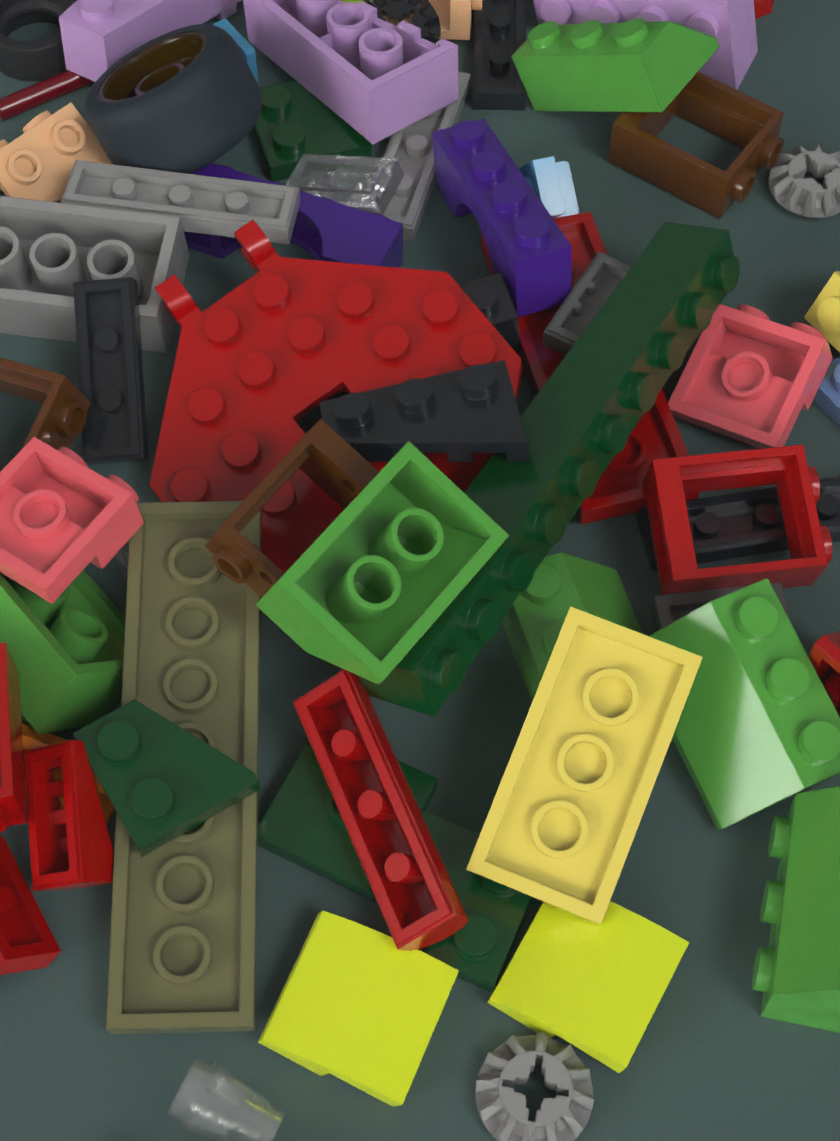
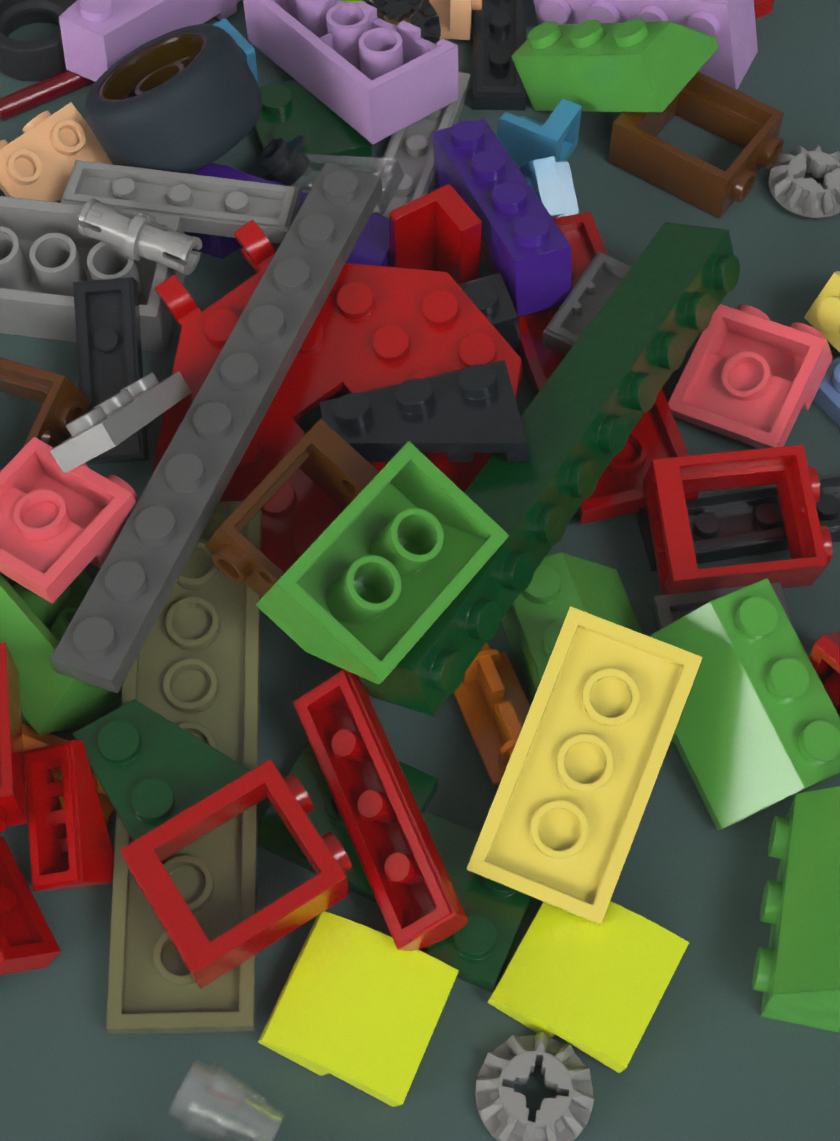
(118, 418): none -> light grey plate
(140, 236): none -> light grey pin
(214, 958): none -> red window
(215, 432): none -> dark grey plate
(283, 161): none -> black plate
(436, 235): none -> red panel
(492, 709): none -> orange hinge
(533, 140): none -> dark azure panel

